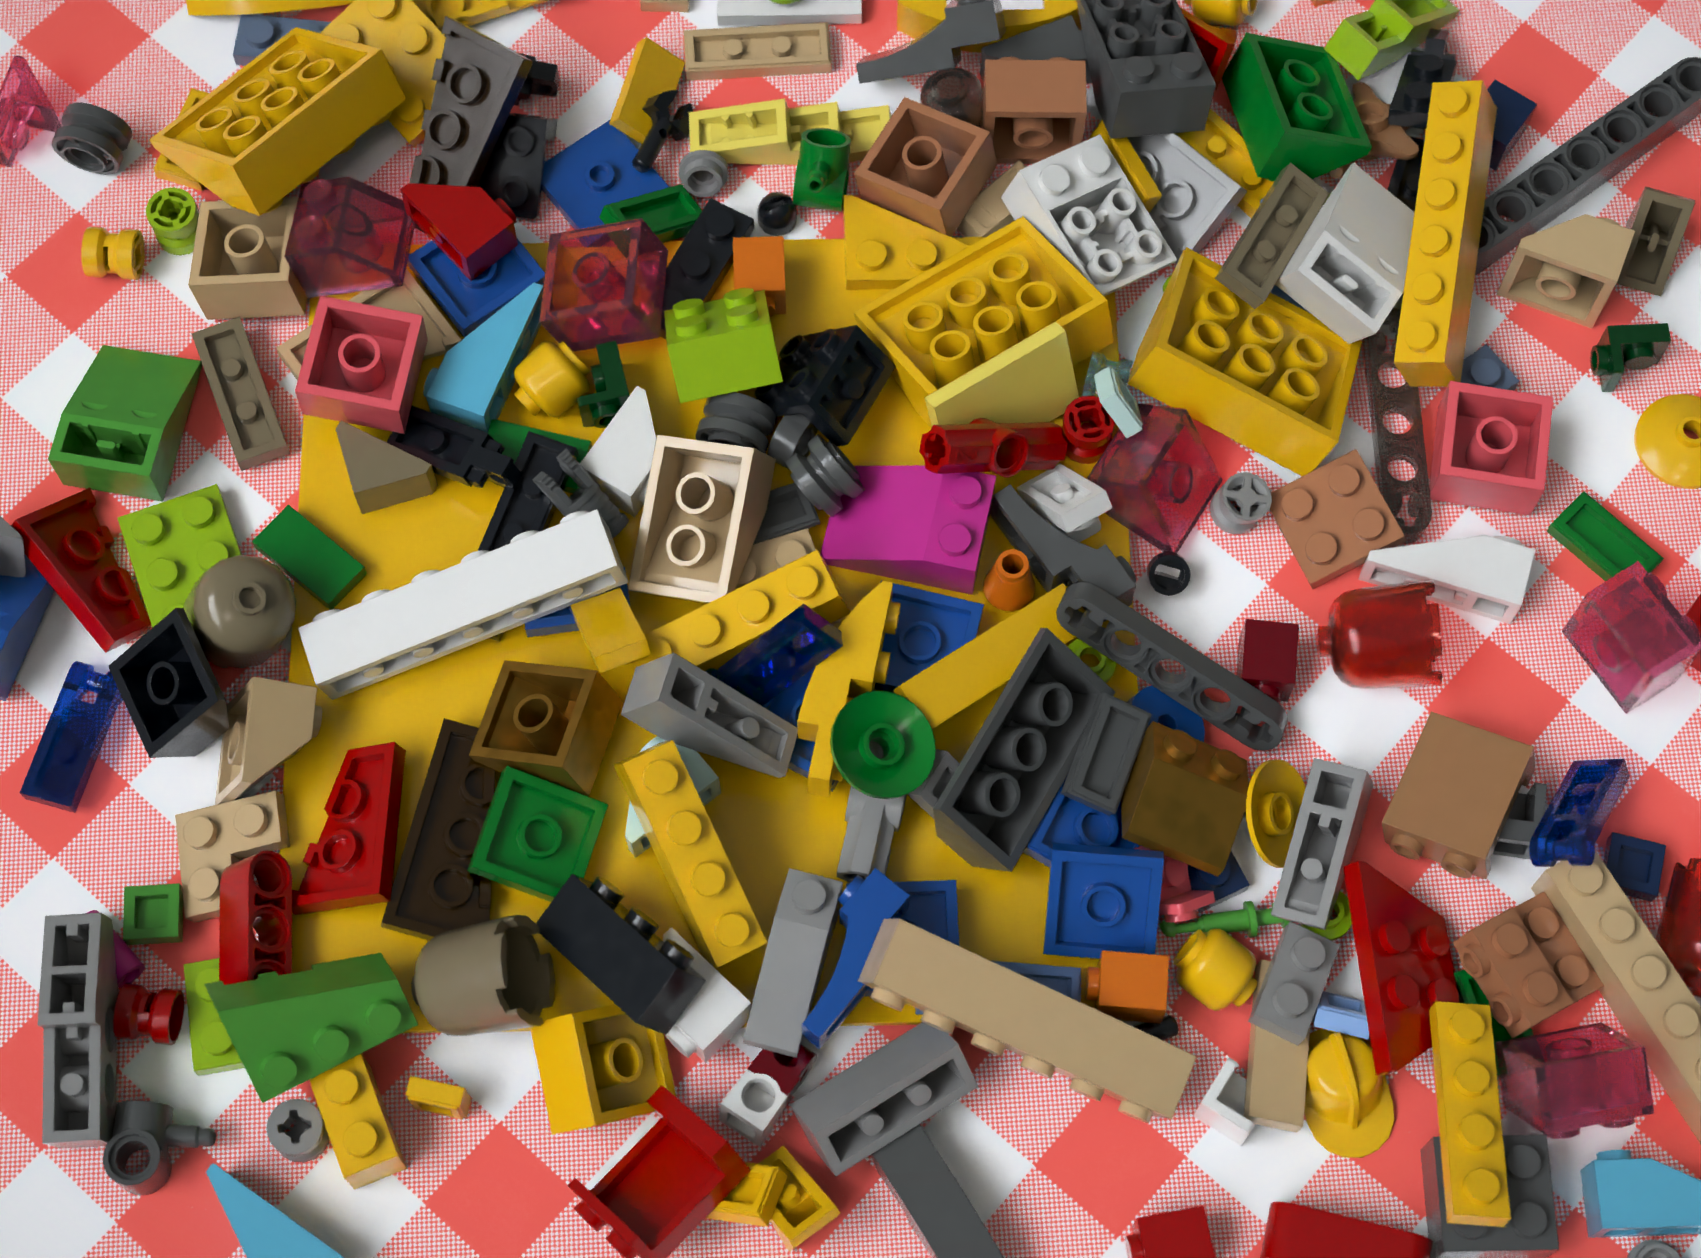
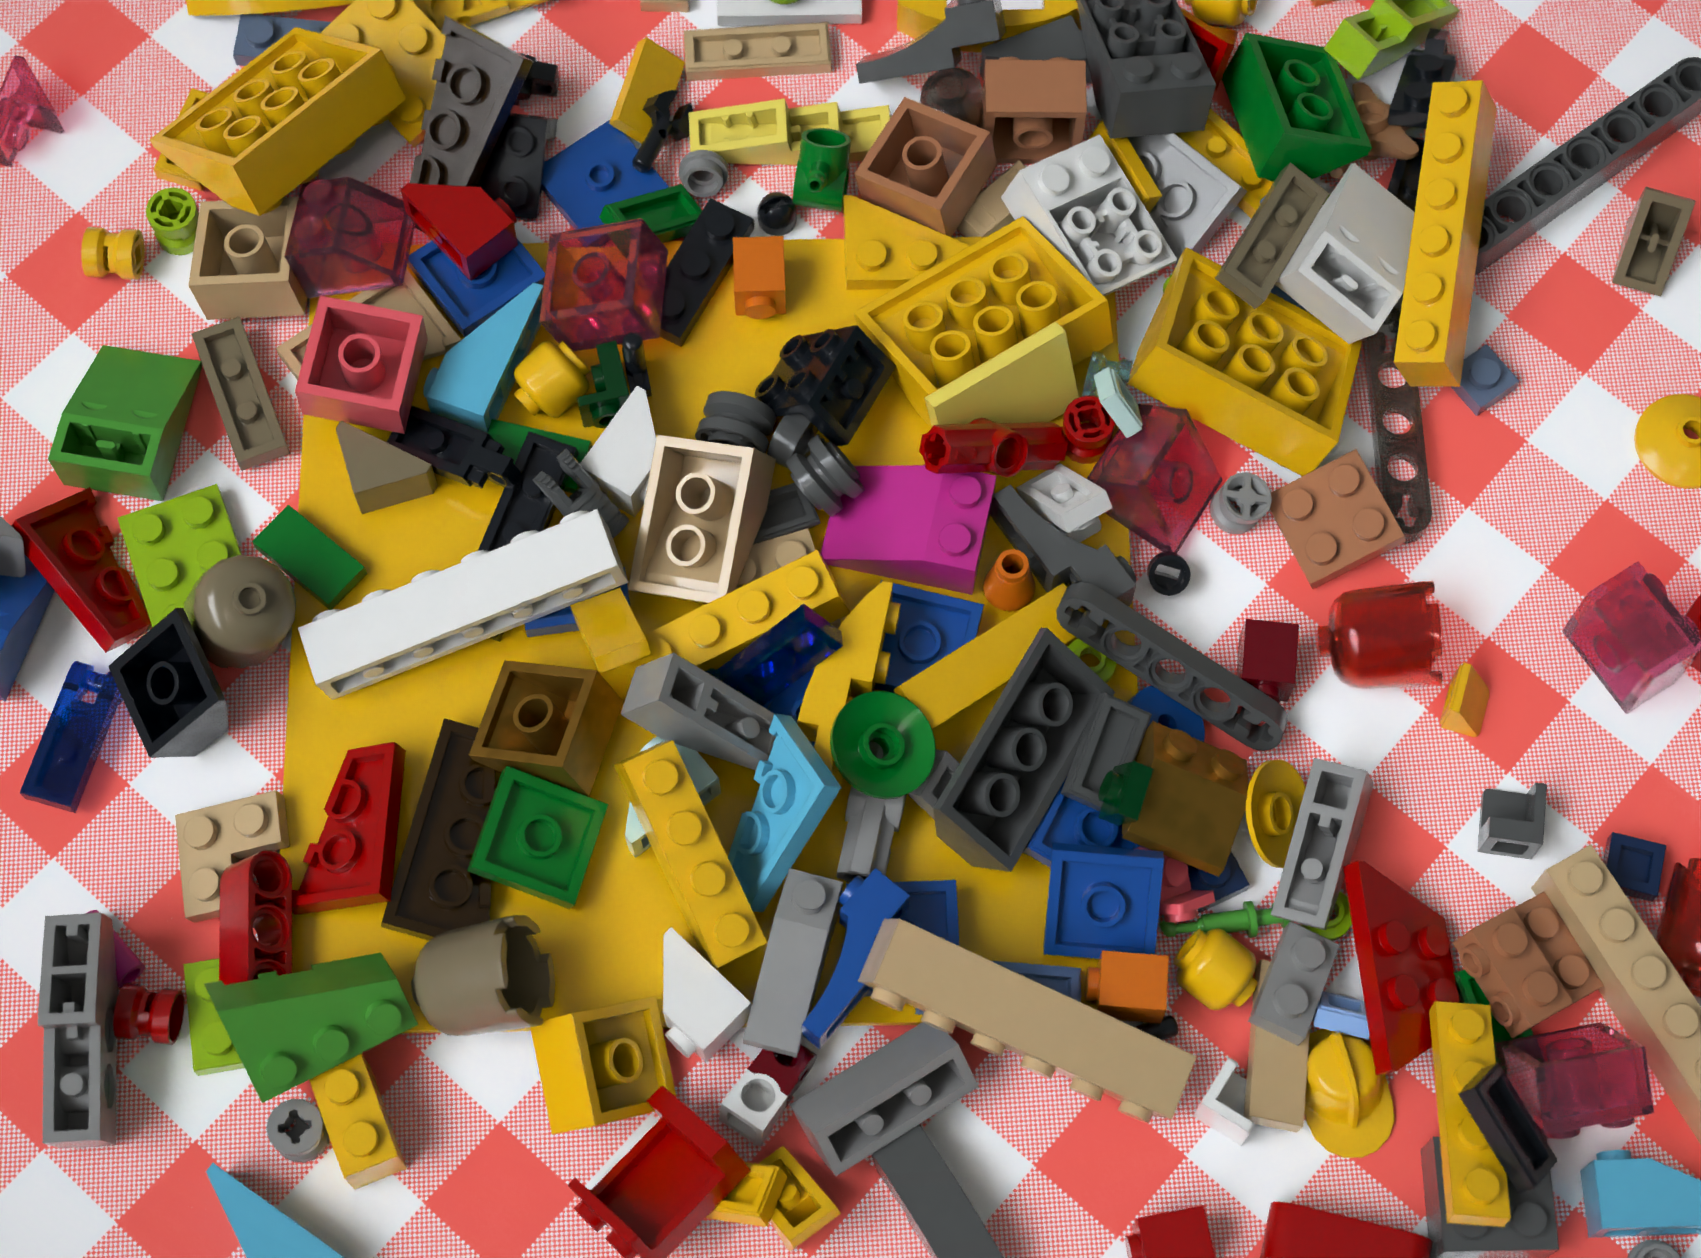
(92, 138): dark grey wheel -> none
(148, 1127): dark grey piece -> none
(153, 914): bright green plate -> none
(266, 728): tan slope -> none
(438, 1097): yellow tile -> none
(621, 952): black brick -> none
(635, 362): none -> black bar
(721, 345): lime brick -> none
(787, 809): none -> medium azure wing
(1124, 792): none -> dark green plate
(1456, 795): medium nougat panel -> none
(1465, 702): none -> yellow slope
(1468, 573): white slope -> none
(1490, 448): coral brick -> none
(1508, 1127): none -> black tile
(1511, 121): dark blue brick -> none
(1568, 268): tan slope -> none
(1578, 813): clear blue plate -> none
(1601, 539): green tile -> none
(1627, 346): dark green bracket -> none

